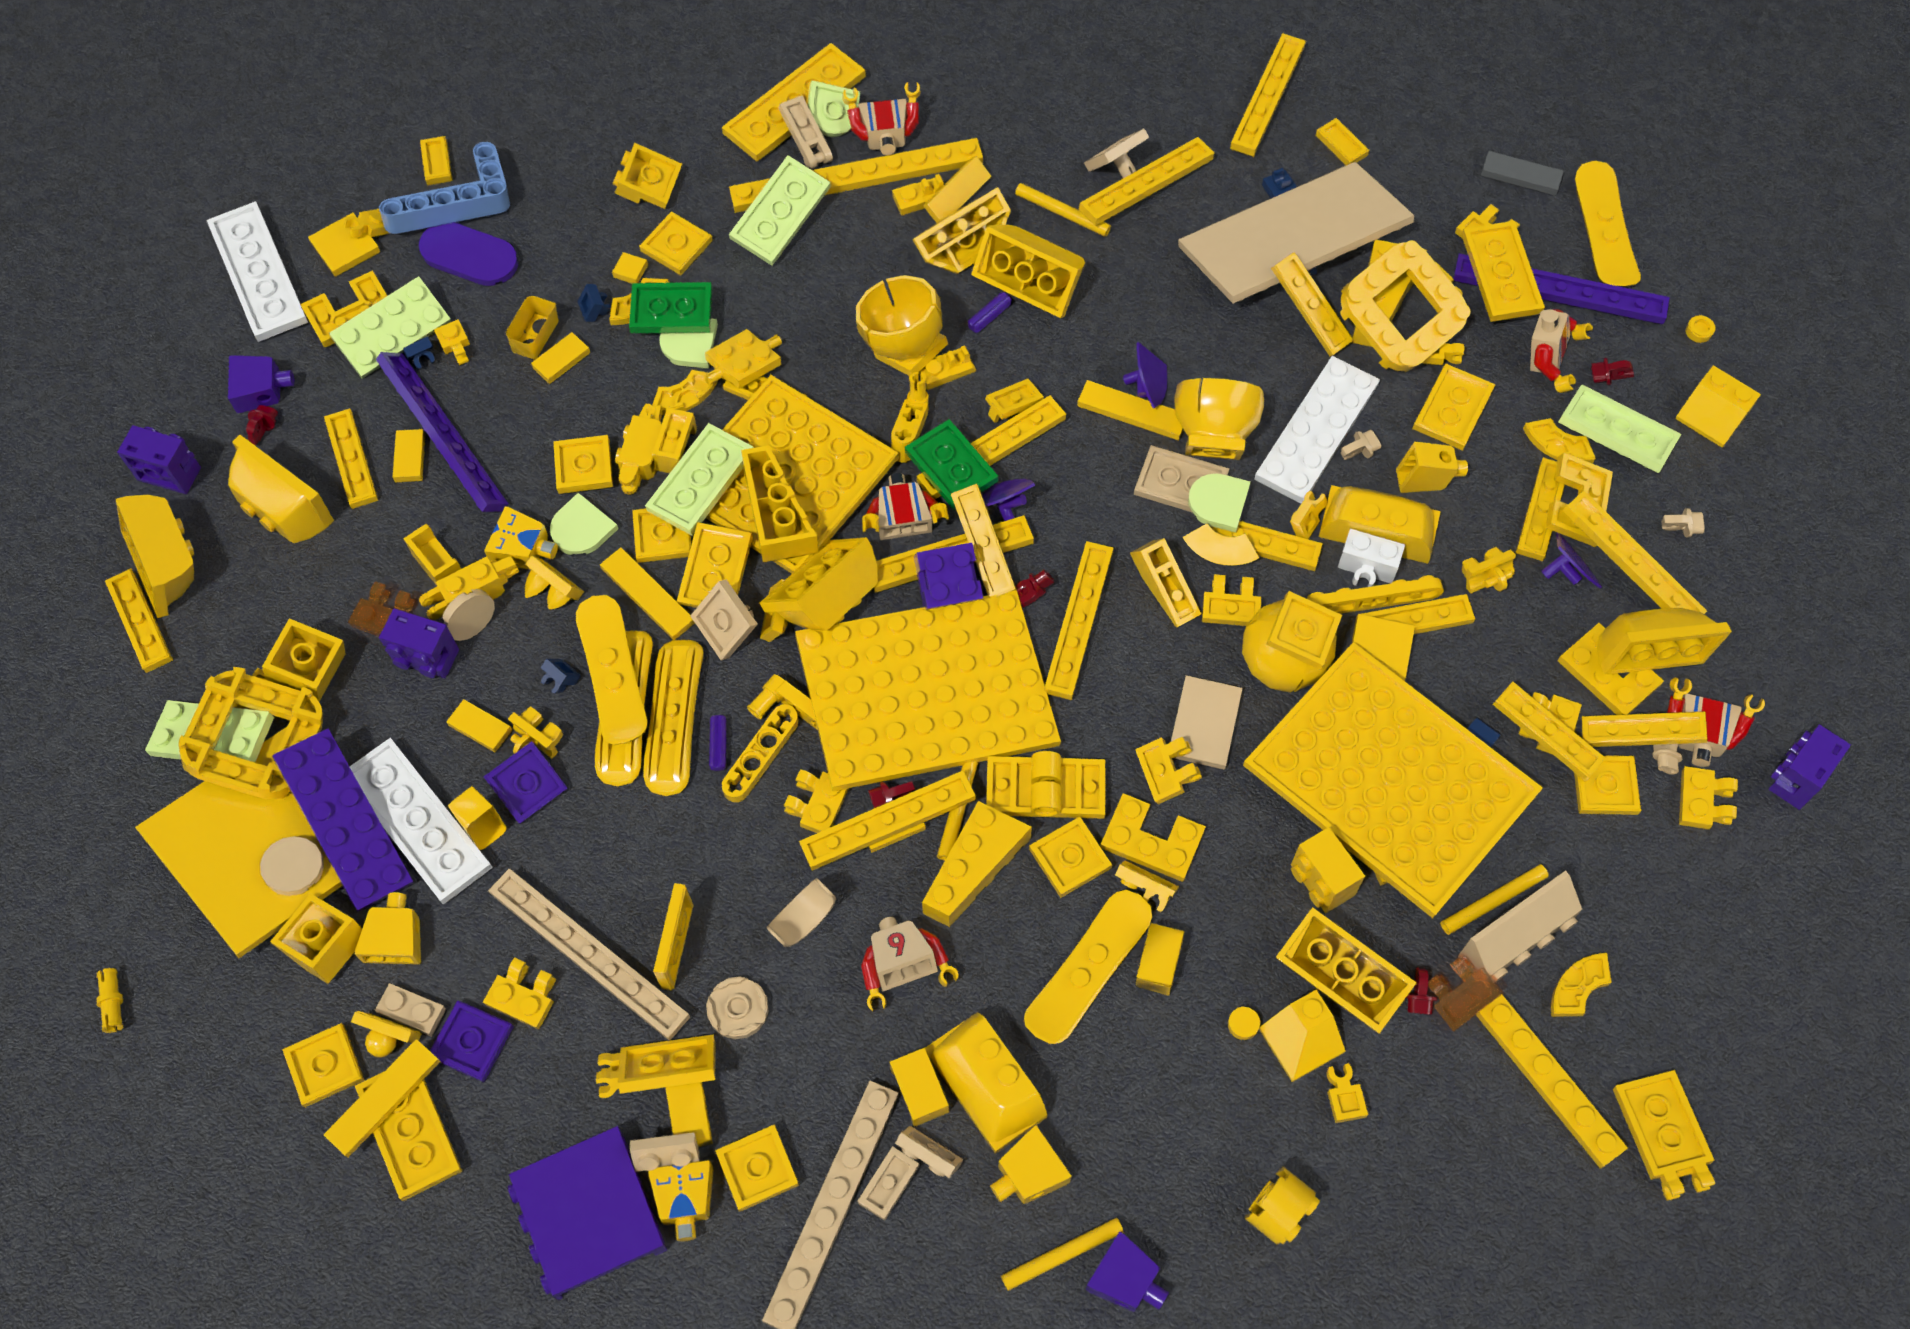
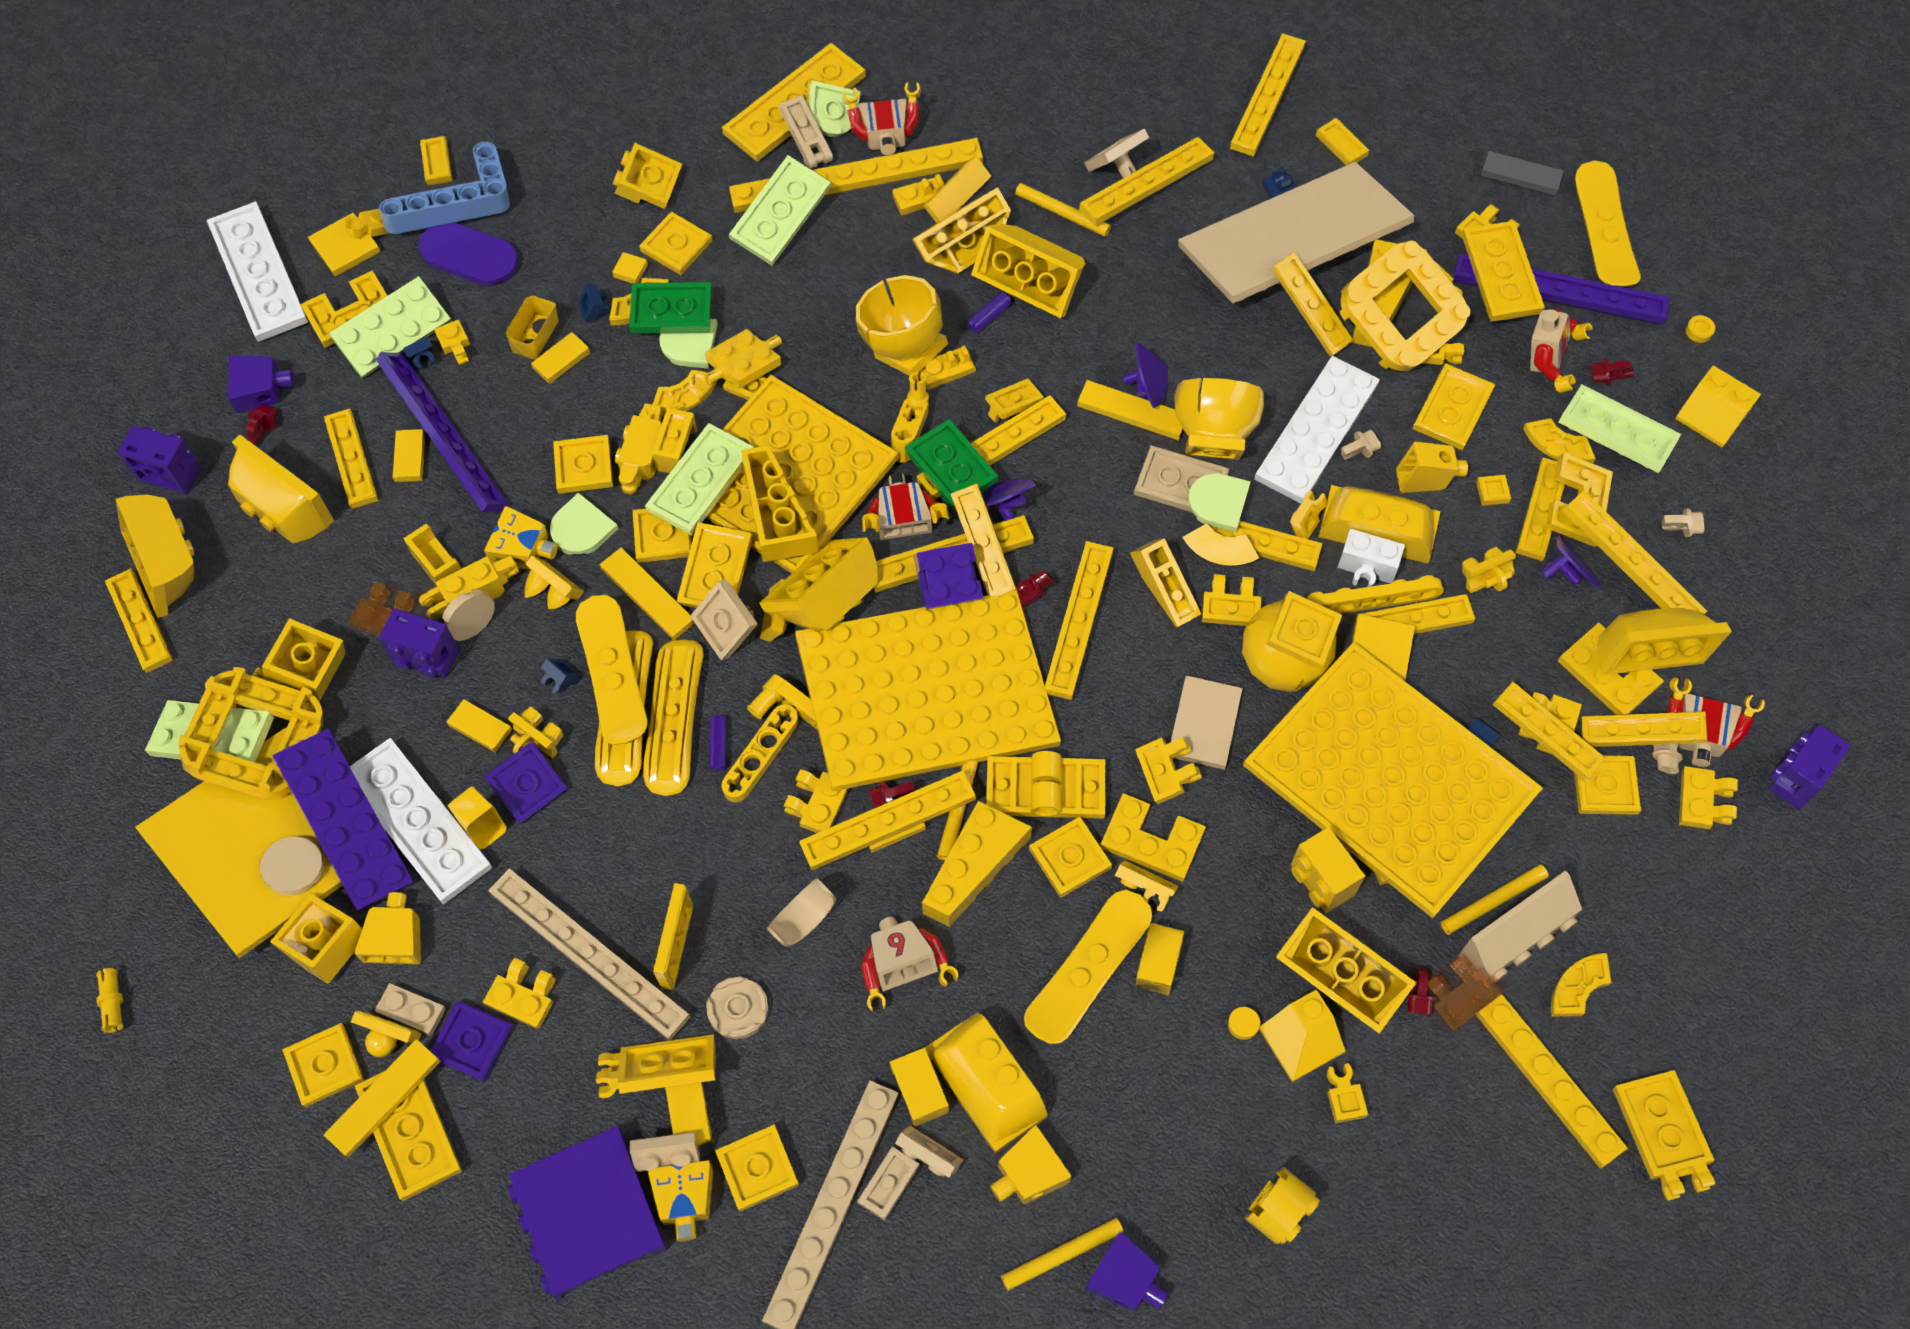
(1493, 490): none -> yellow tile

